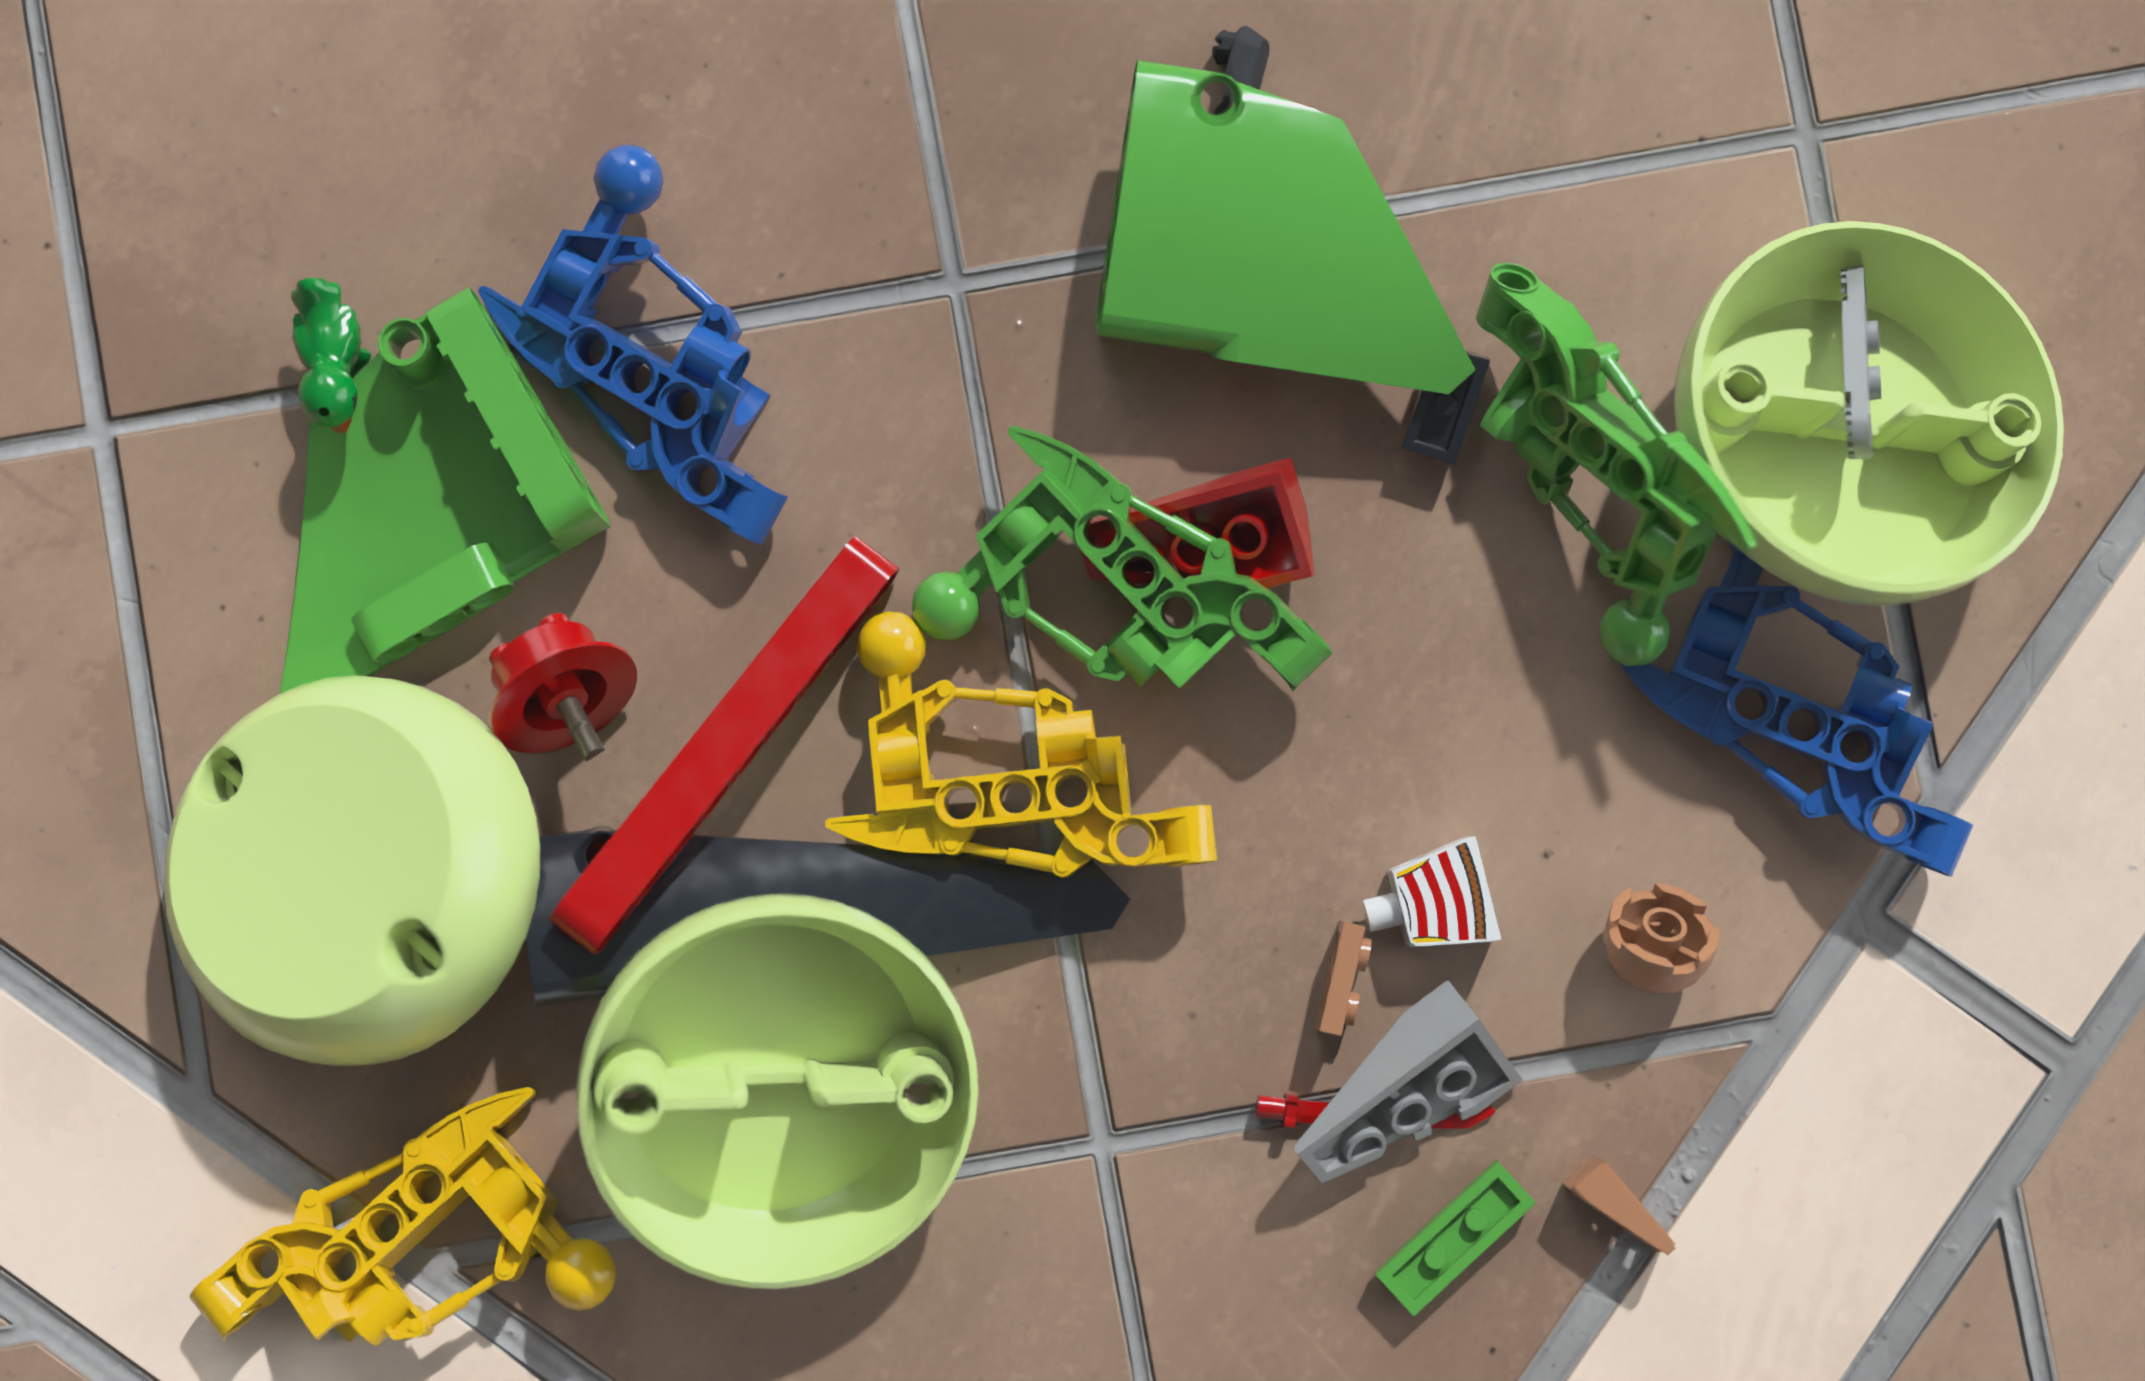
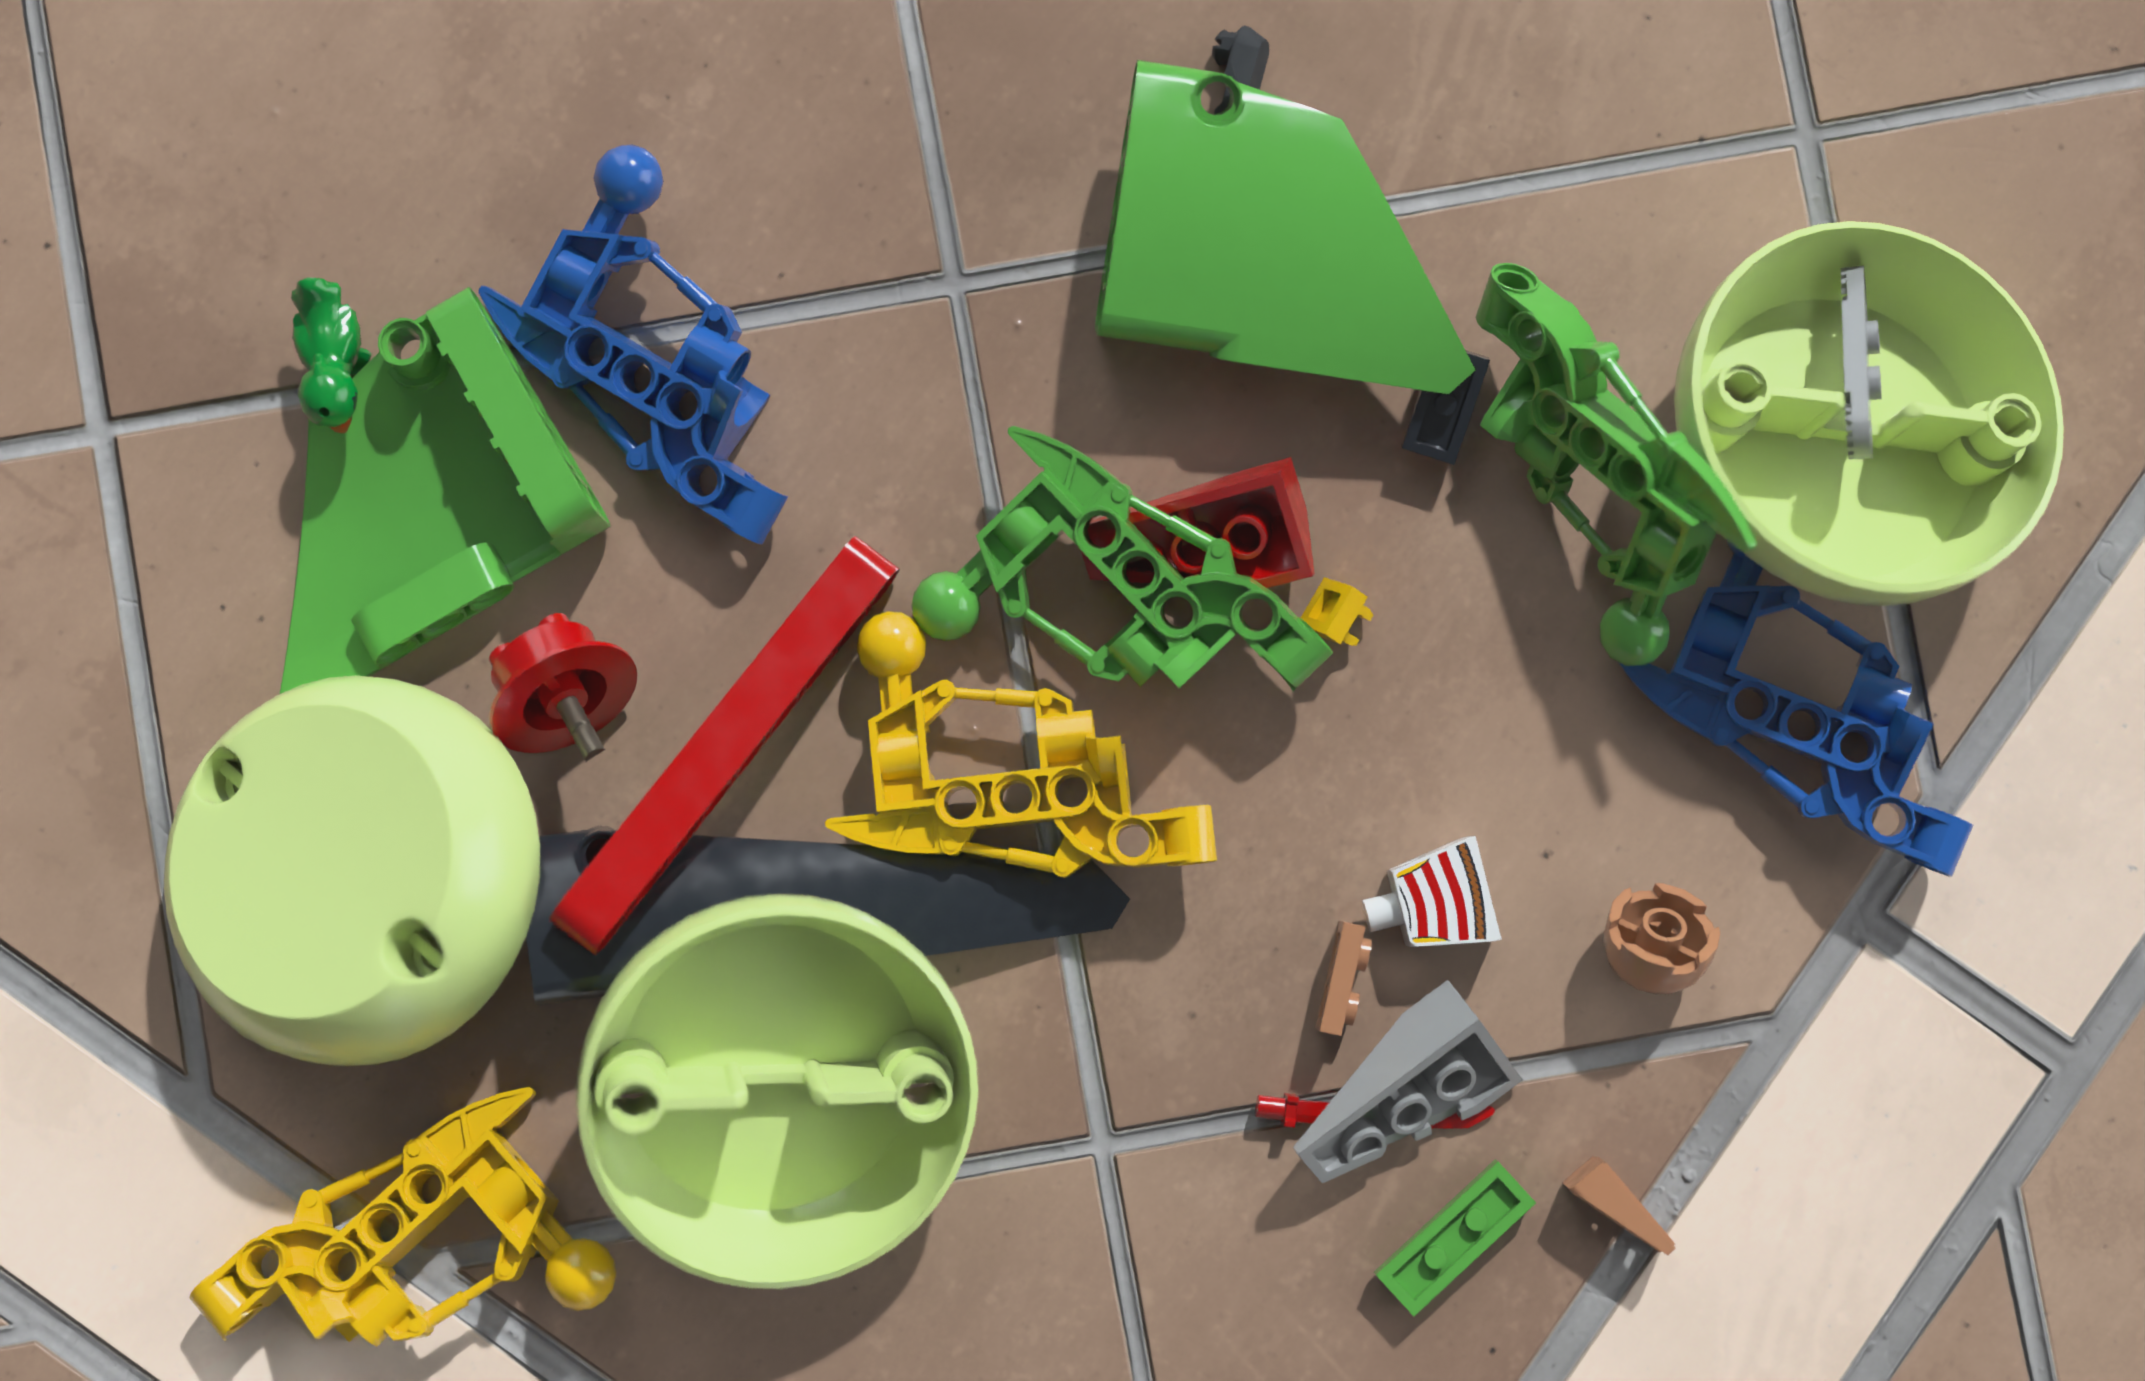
(1335, 610): none -> yellow tile

